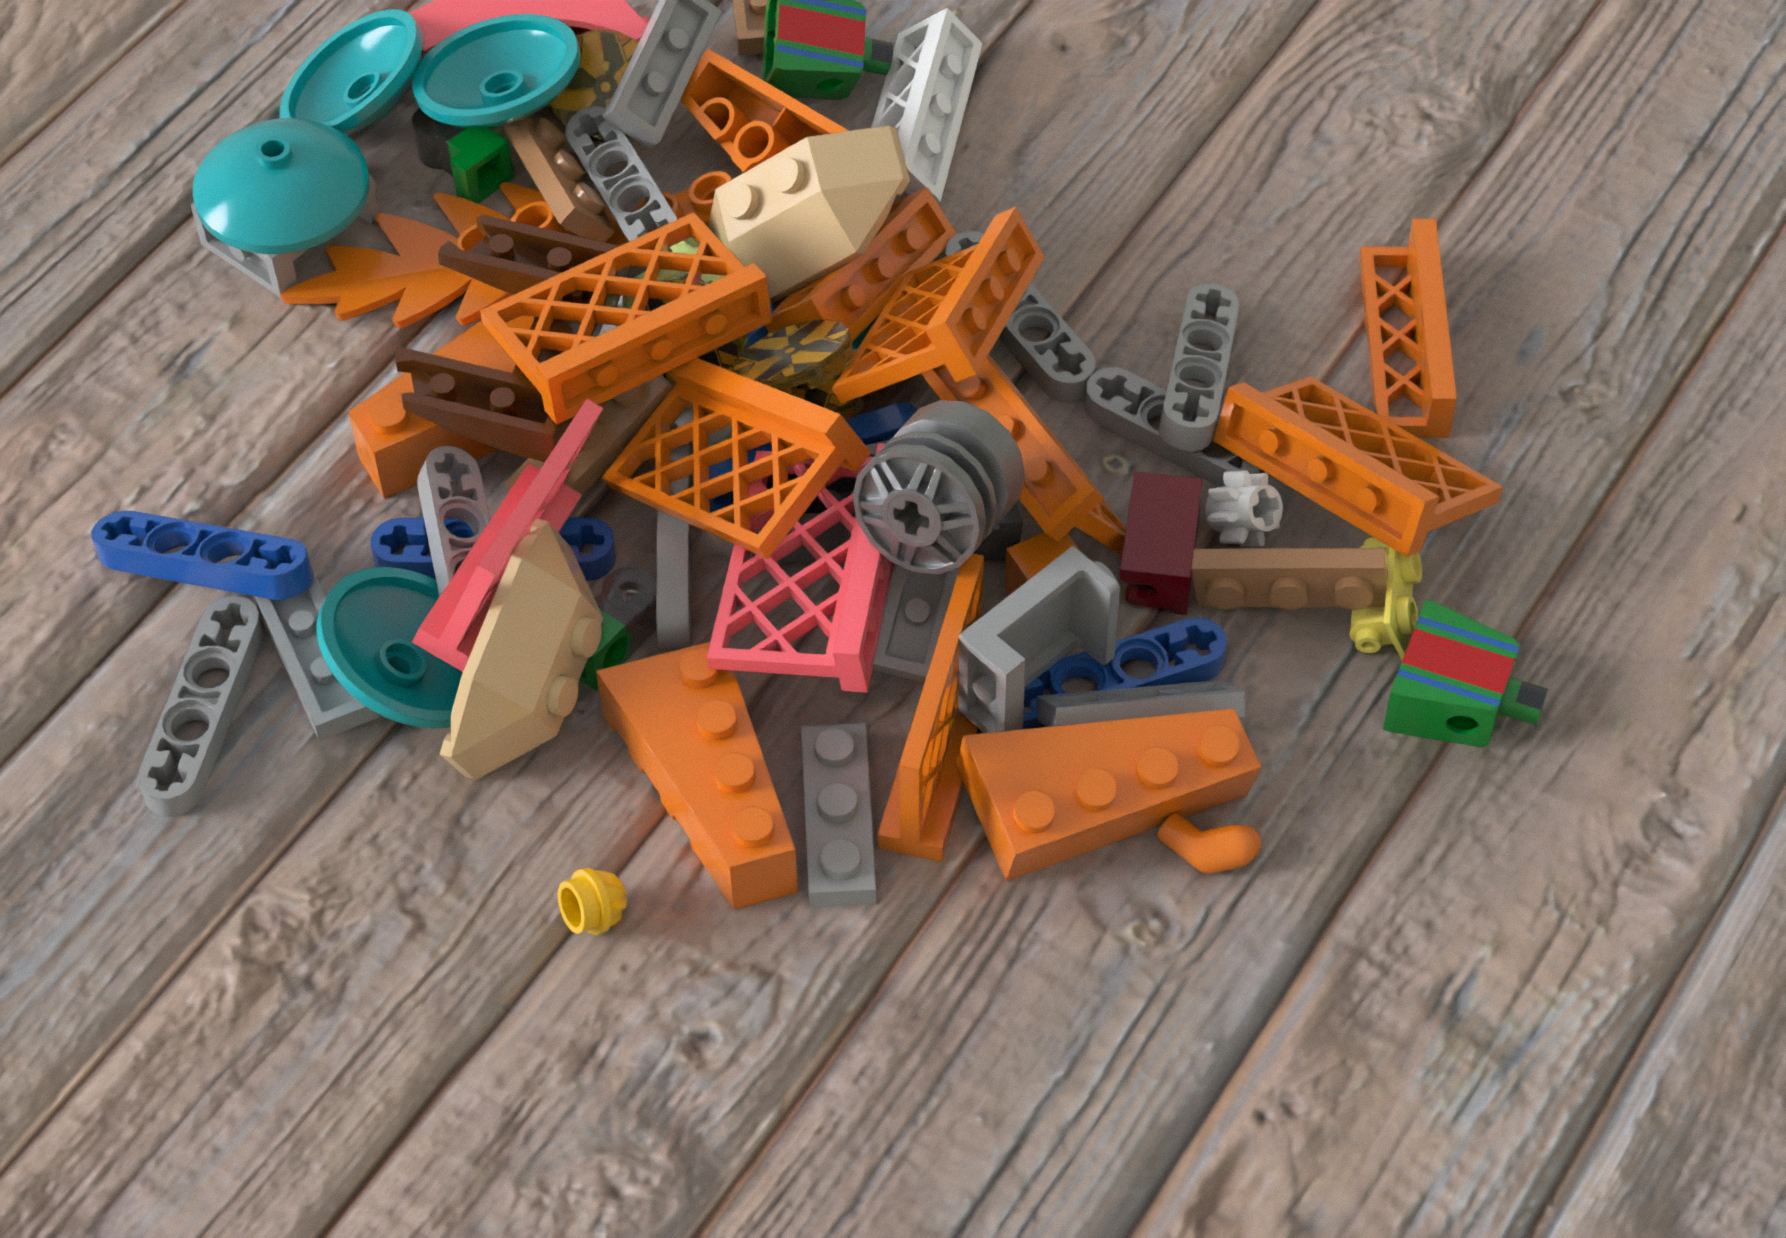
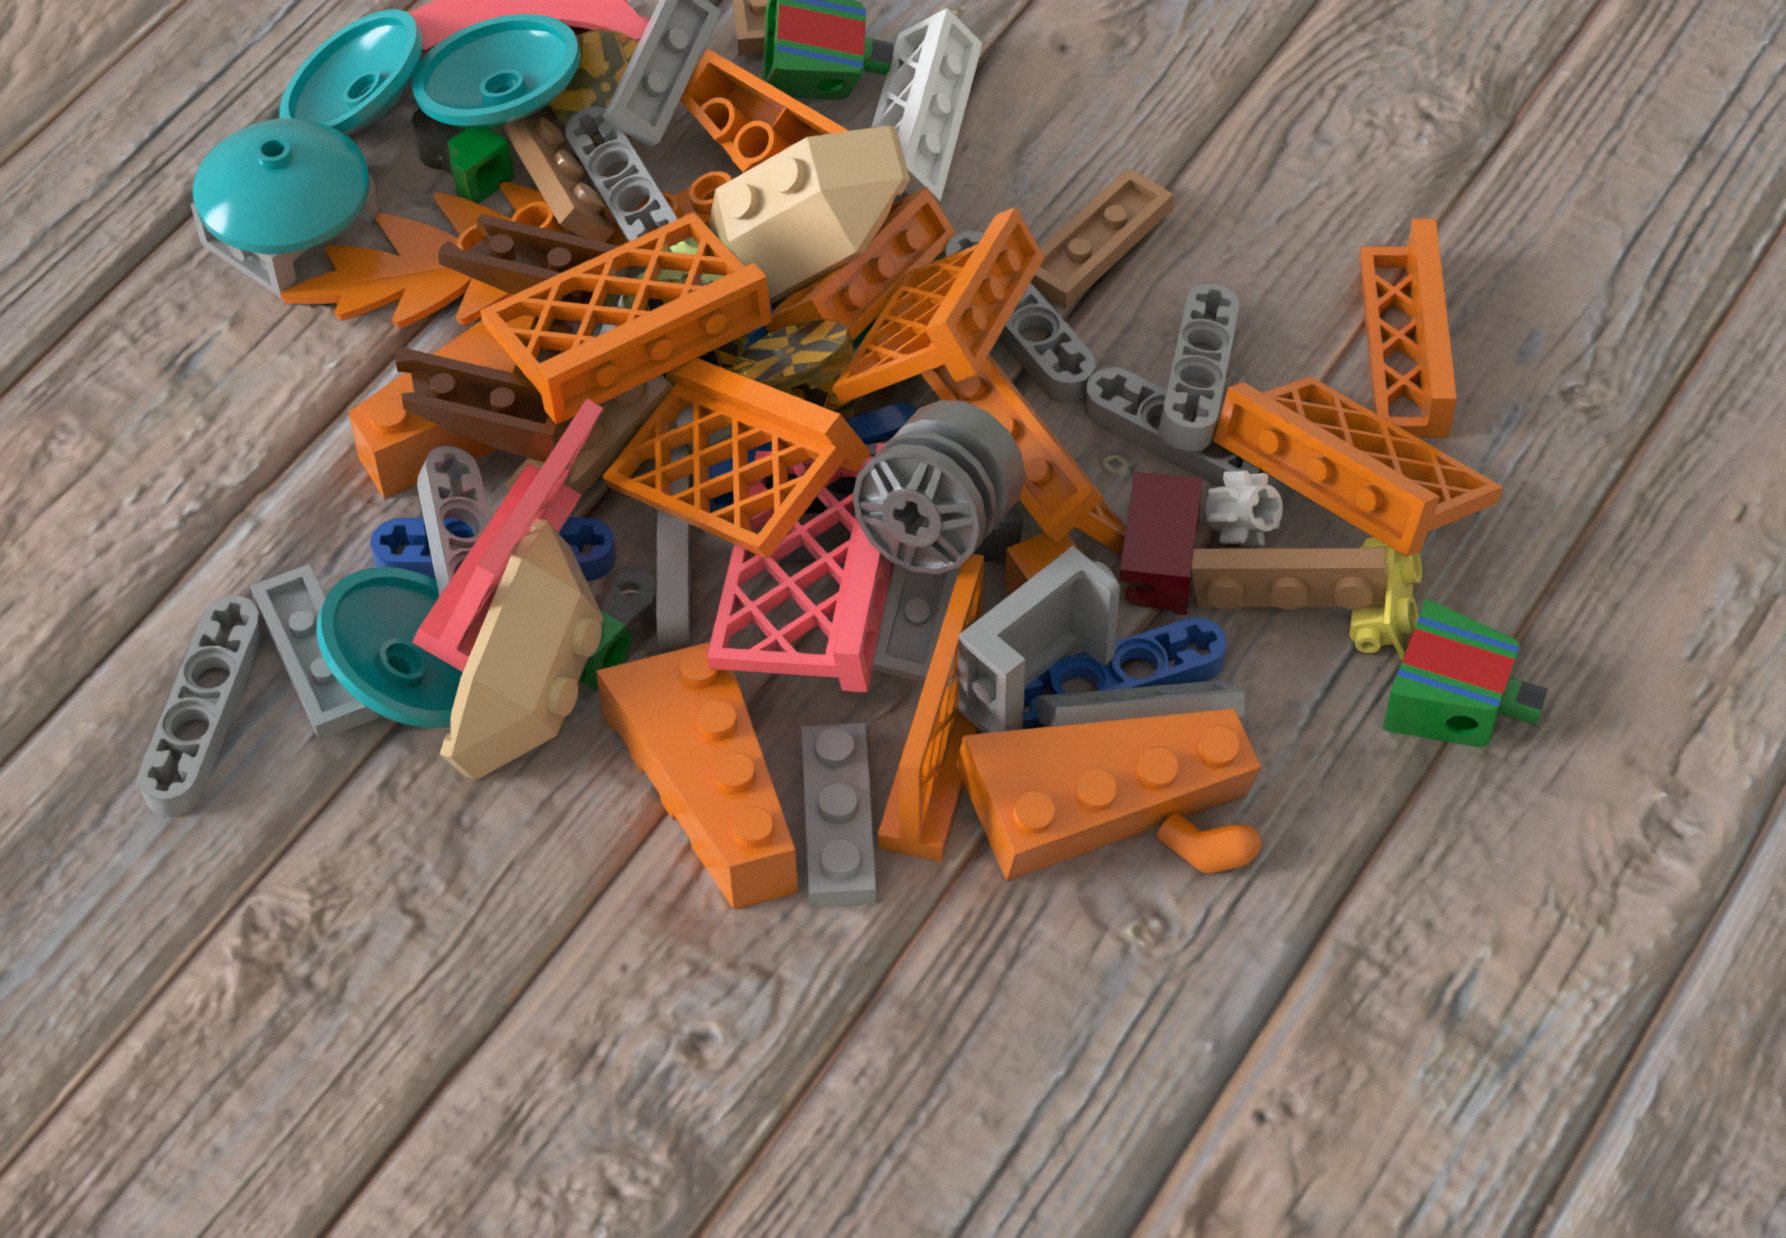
(266, 566): blue beam -> none
(591, 901): yellow plate -> none
(1100, 236): none -> medium nougat plate

